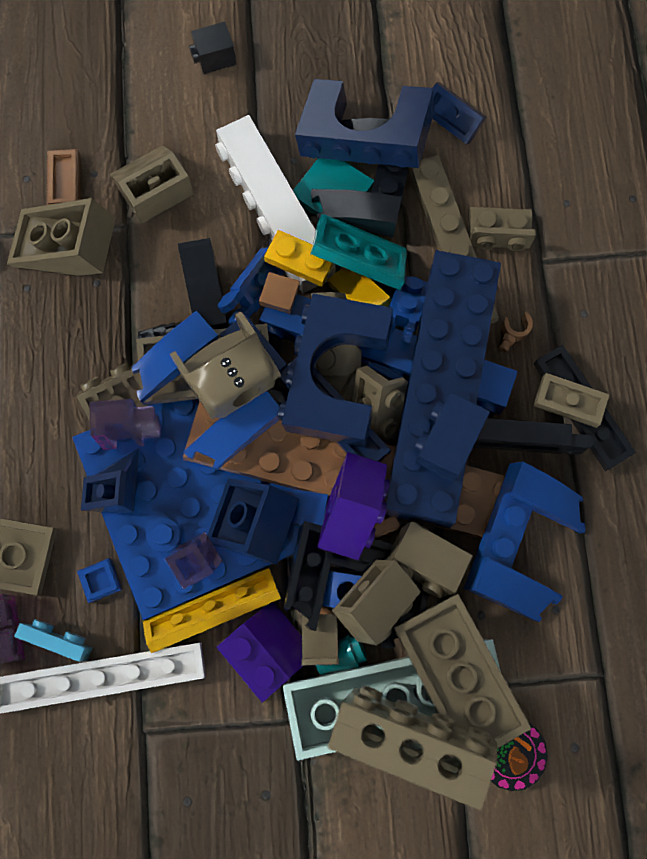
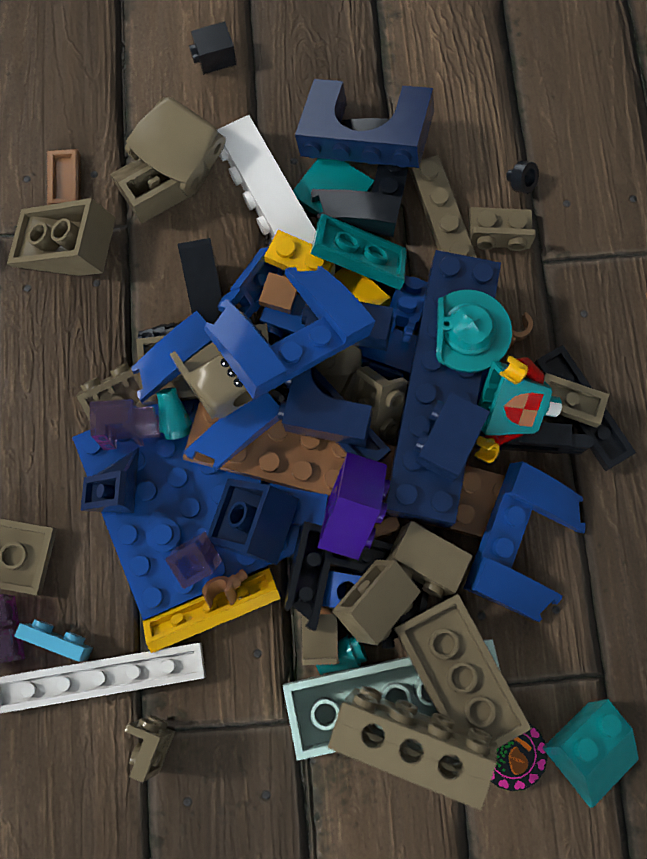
(99, 580): blue tile -> none
(150, 755): none -> dark tan bracket
(172, 415): none -> teal cone
(176, 144): none -> dark tan piece
(223, 584): none -> medium nougat piece
(264, 651): dark purple slope -> none
(265, 367): none -> blue wedge
(456, 114): dark blue plate -> none
(471, 331): none -> teal hat
(516, 404): none -> torso
(523, 176): none -> black tile
(594, 750): none -> teal slope

